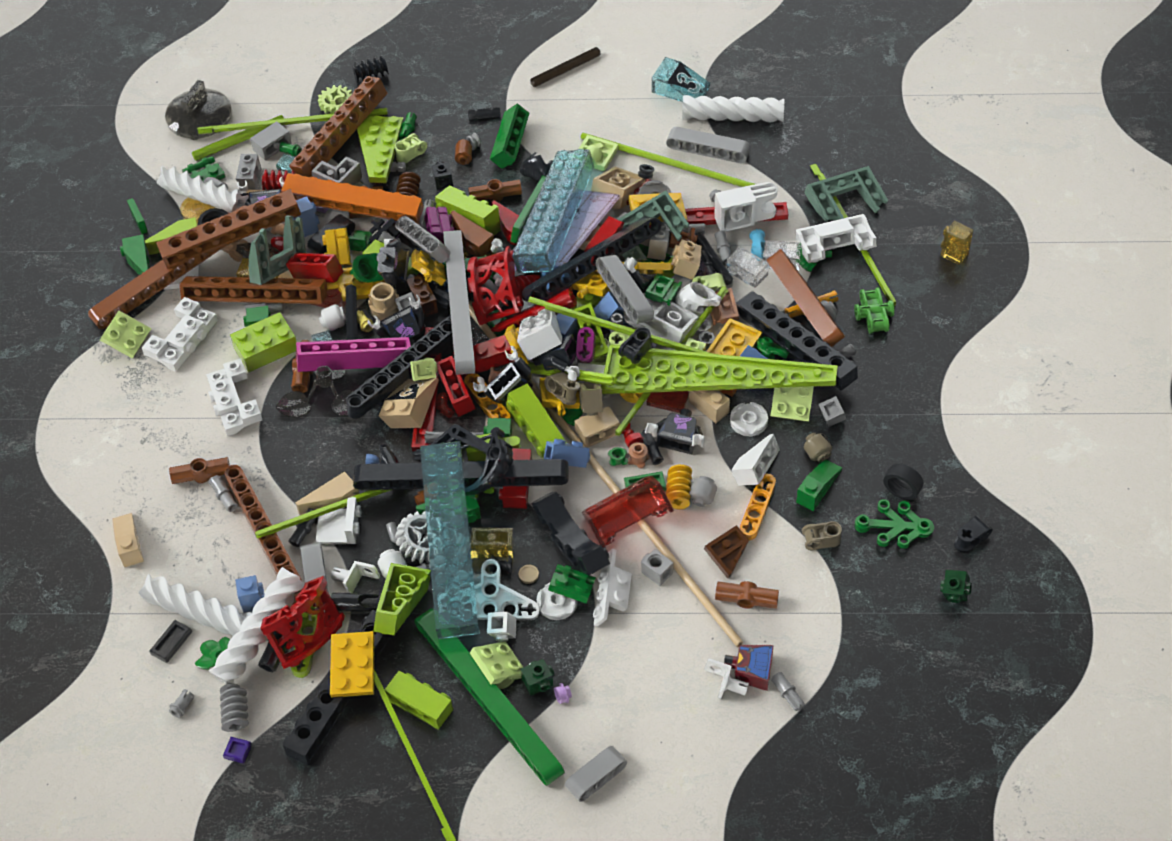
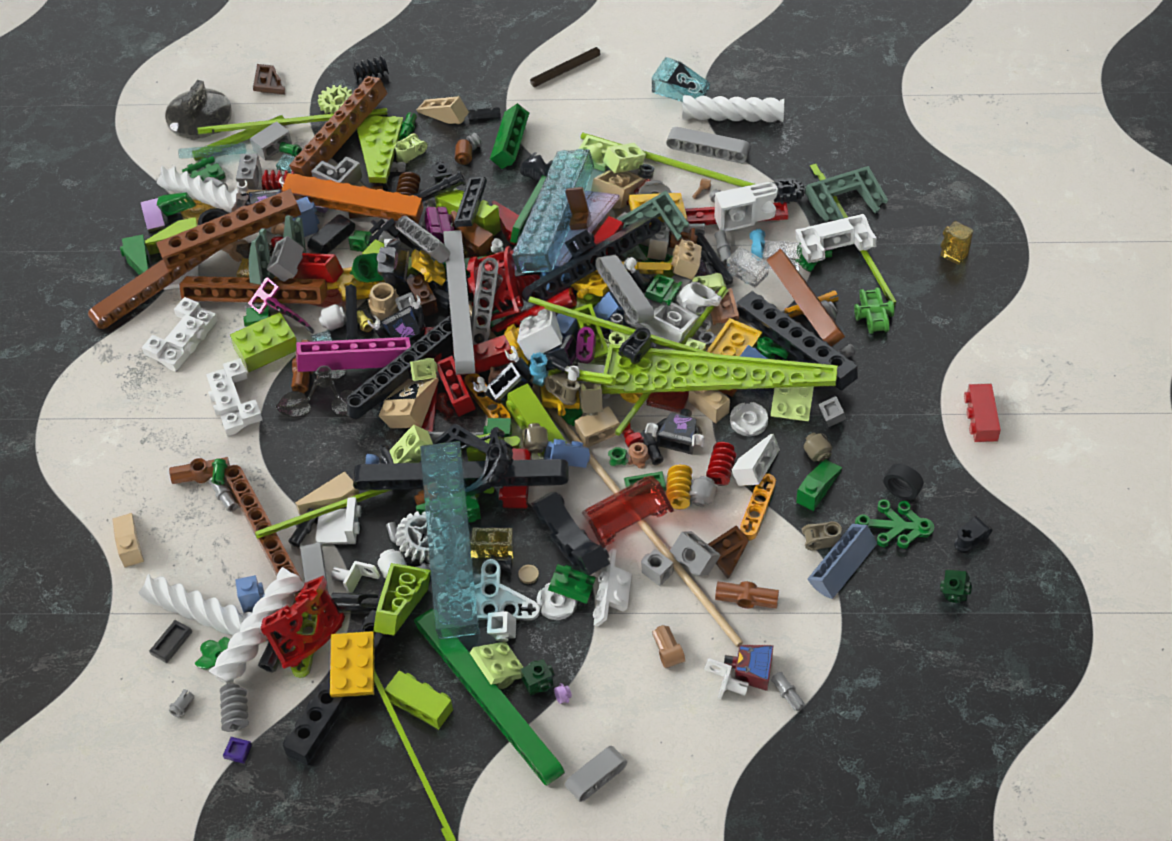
(125, 334): yellowish green plate -> none
(137, 216): green tile -> none
(152, 215): none -> lavender slope
(168, 207): none -> green slope
(211, 151): none -> clear light blue axle
(219, 471): none -> green pin
(267, 80): none -> reddish brown wing
(273, 302): none -> dark pink piece
(285, 259): none -> light grey brick
(338, 244): yellow brick -> none
(408, 447): none -> yellowish green brick
(447, 110): none -> tan slope
(447, 184): none -> black pin
(470, 202): none -> black tile
(487, 295): none -> light grey beam
(496, 190): dark orange piece -> none
(535, 438): none -> dark tan head
(538, 368): none -> medium azure connector
(579, 208): none -> reddish brown bracket
(583, 240): none -> black brick
(624, 157): none -> yellowish green brick
(669, 650): none -> medium nougat piece
(704, 184): none -> medium nougat hand
(705, 555): none -> light grey brick
(721, 463): none -> red piece
(788, 190): none -> black gear
(842, 560): none -> sand blue brick
(982, 412): none -> red brick

